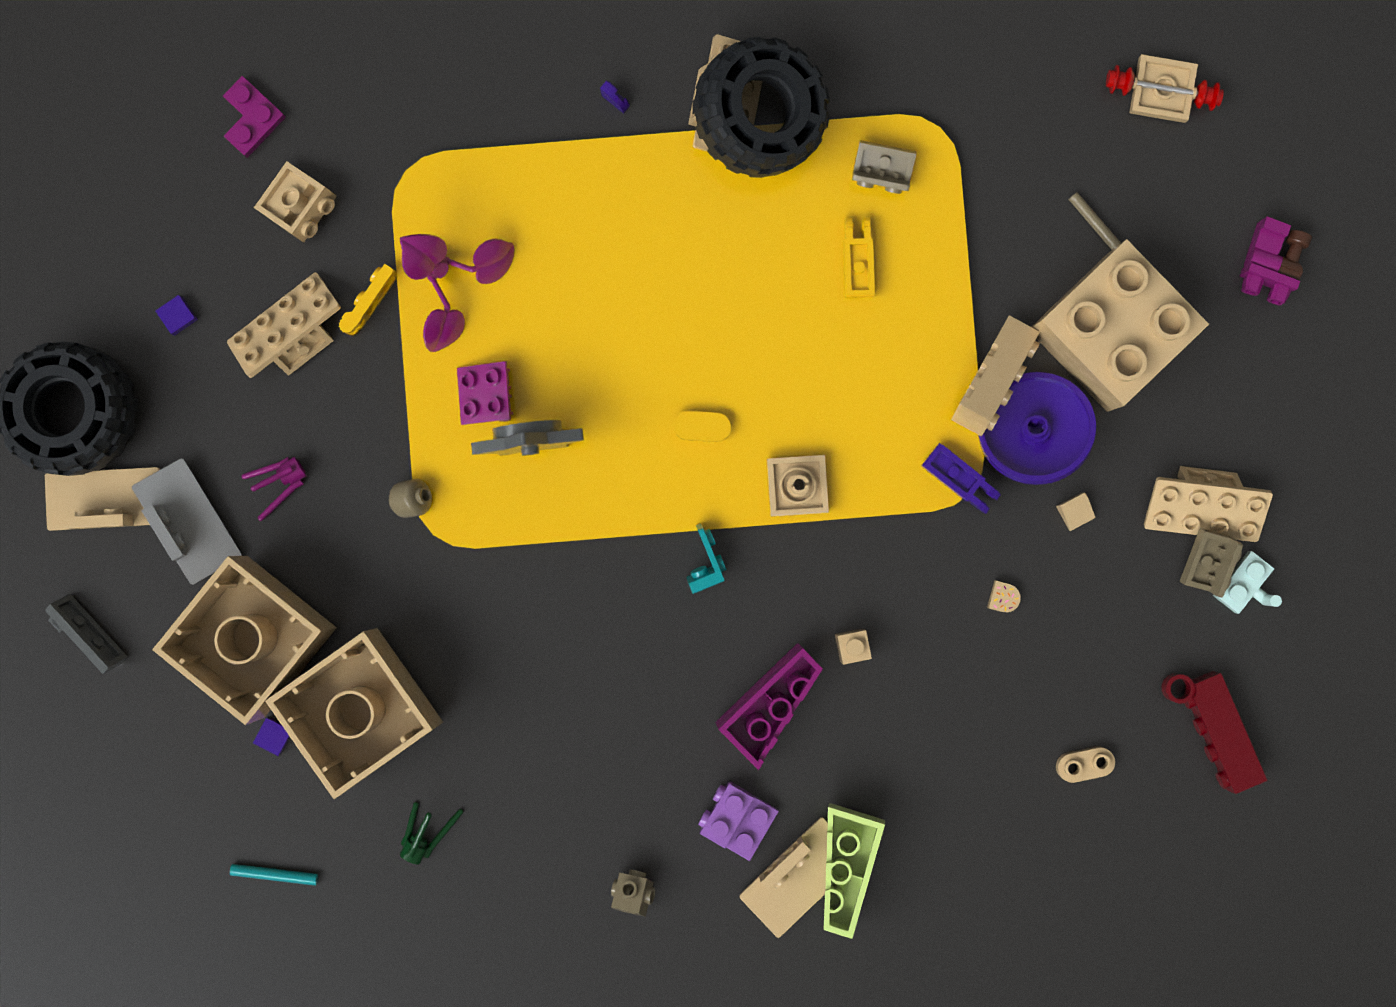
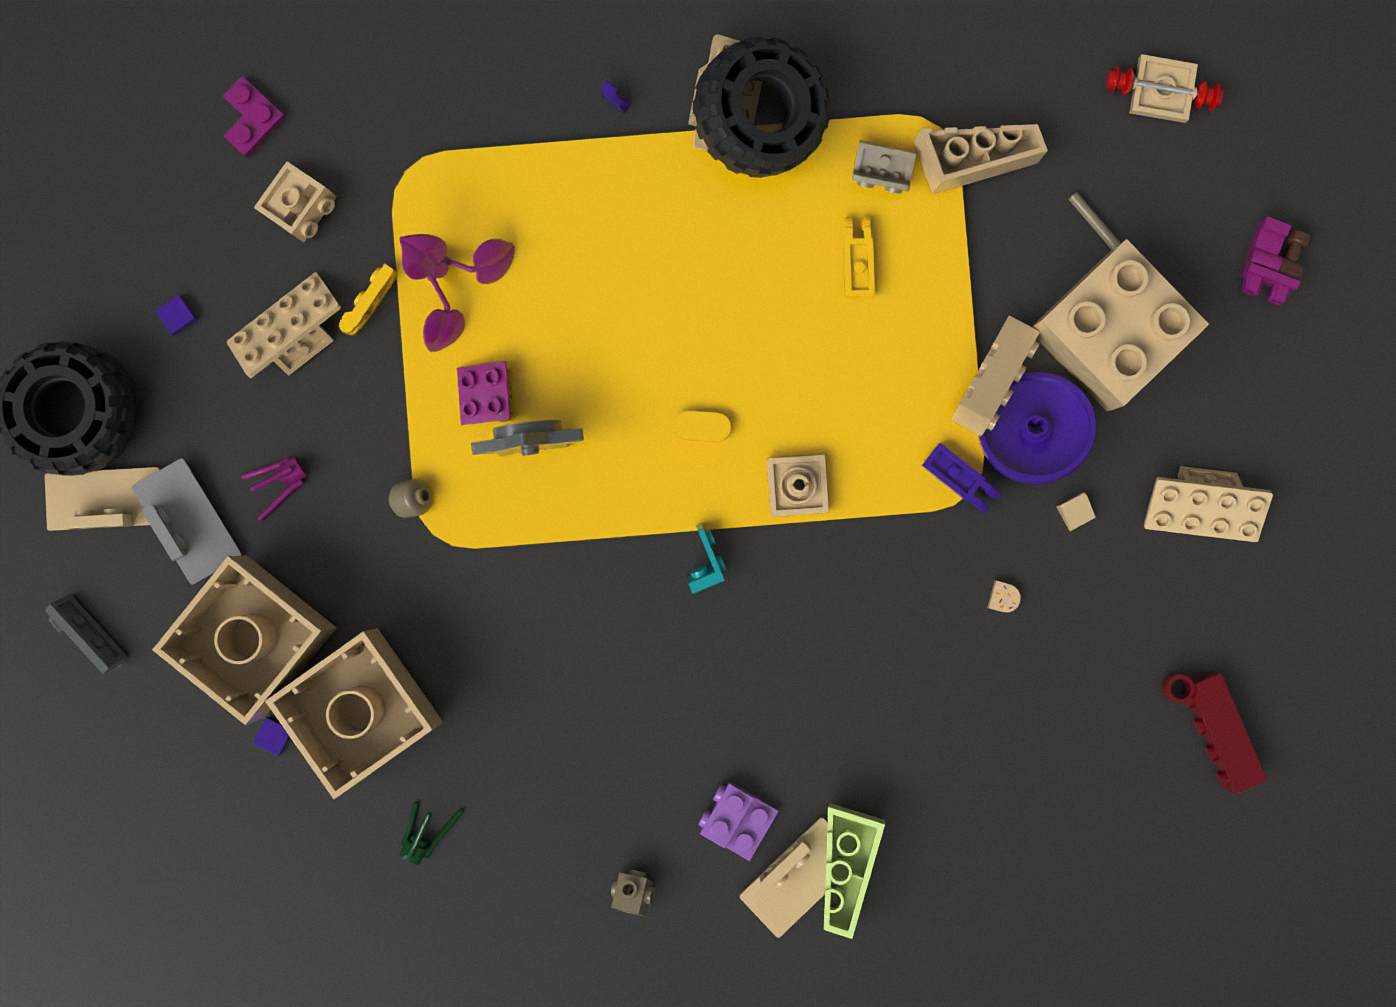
(274, 874): teal bar -> none
(769, 705): magenta wedge -> none
(853, 646): tan brick -> none
(970, 155): none -> tan wedge
(1086, 764): tan plate -> none
(1212, 562): dark tan bracket -> none
(1246, 583): light aqua plate -> none

